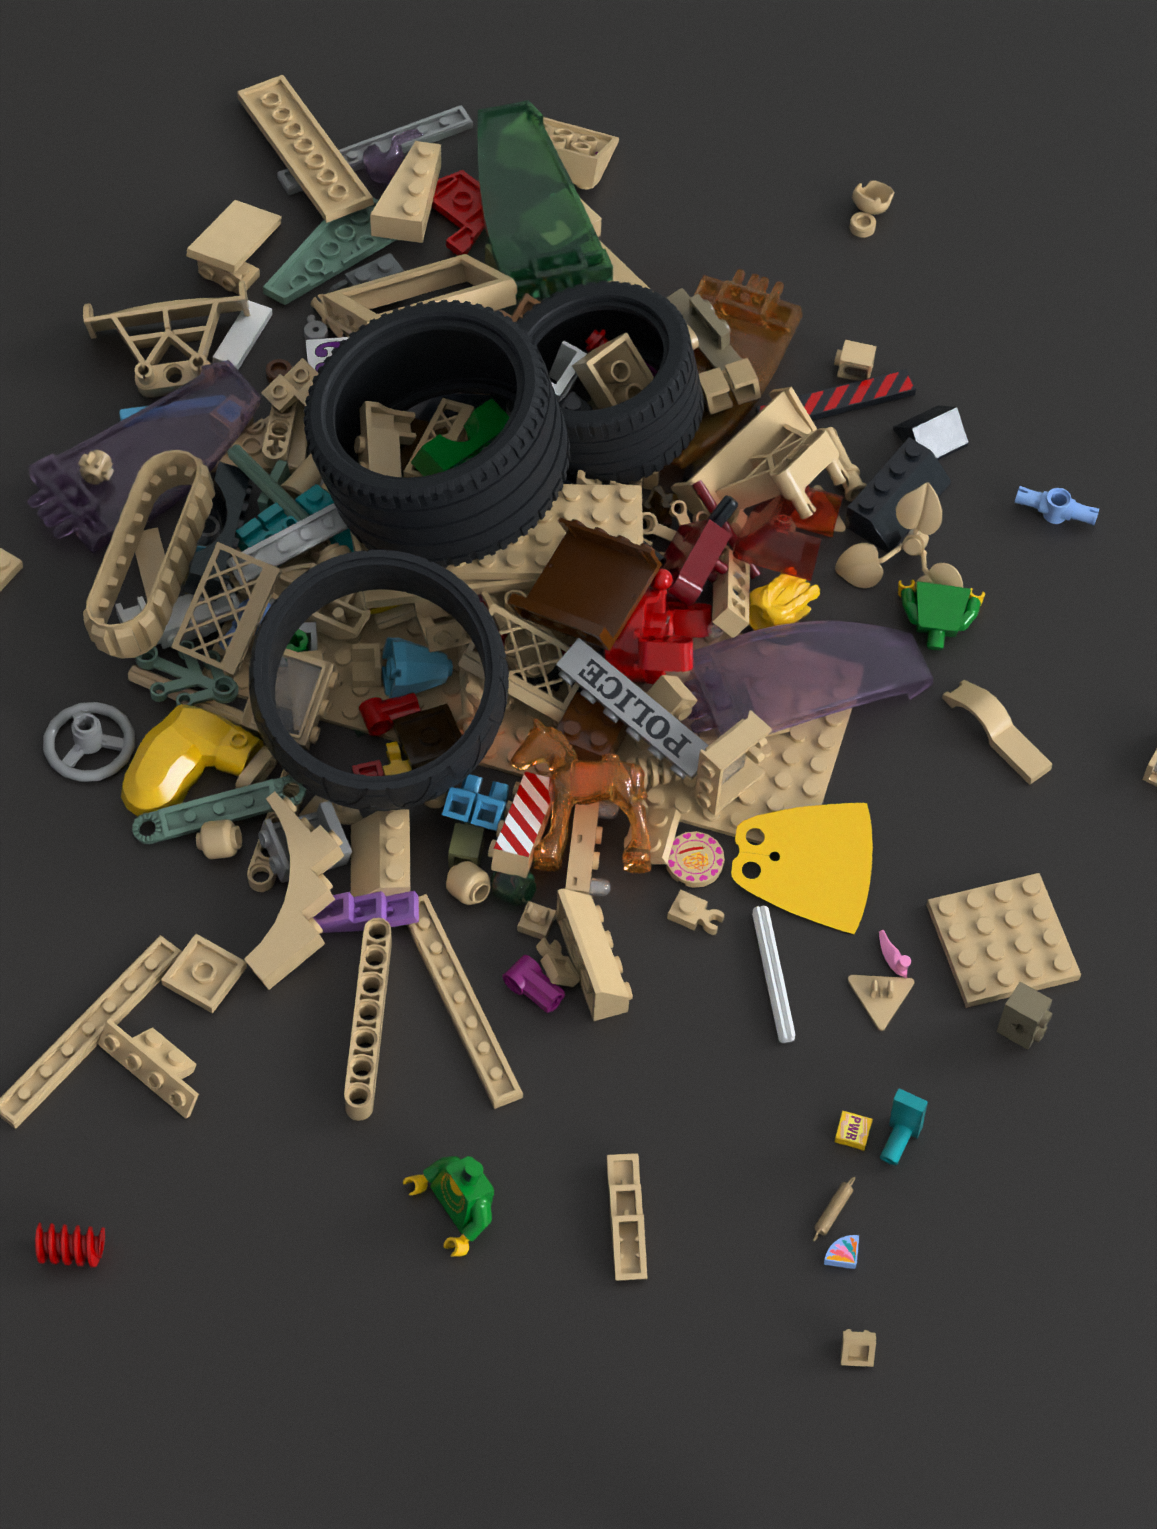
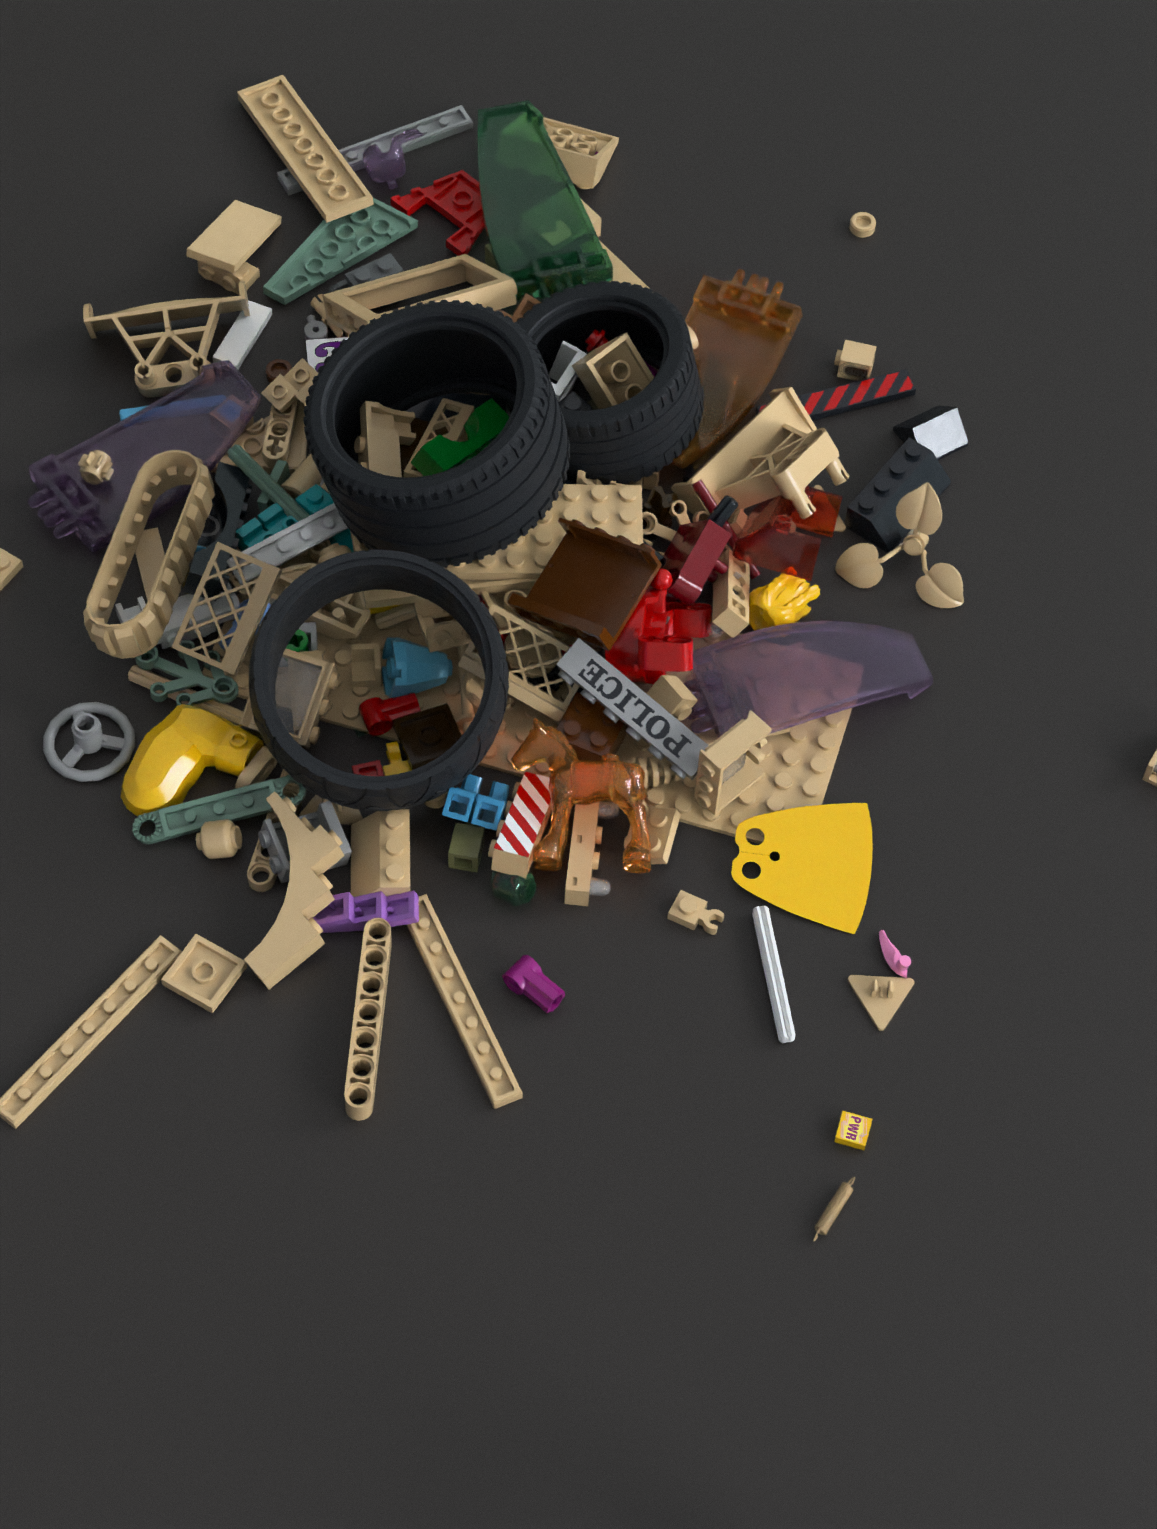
(69, 1245): red piece -> none
(154, 1063): tan bracket -> none
(407, 201): tan wedge -> none
(463, 1194): green torso -> none
(468, 883): tan head -> none
(536, 920): tan tile -> none
(557, 967): tan plate -> none
(592, 954): tan slope -> none
(626, 1217): tan slope -> none
(695, 859): tan tile -> none
(711, 331): dark tan bracket -> none
(739, 377): tan piece -> none
(843, 1252): tile -> none
(854, 482): tan pin -> none
(858, 1348): tan tile -> none
(873, 198): tan hair -> none
(907, 1121): teal piece -> none
(939, 609): green torso -> none
(1000, 731): tan piece -> none
(1003, 938): tan plate -> none
(1025, 1016): dark tan brick -> none
(1056, 505): light blue pin -> none

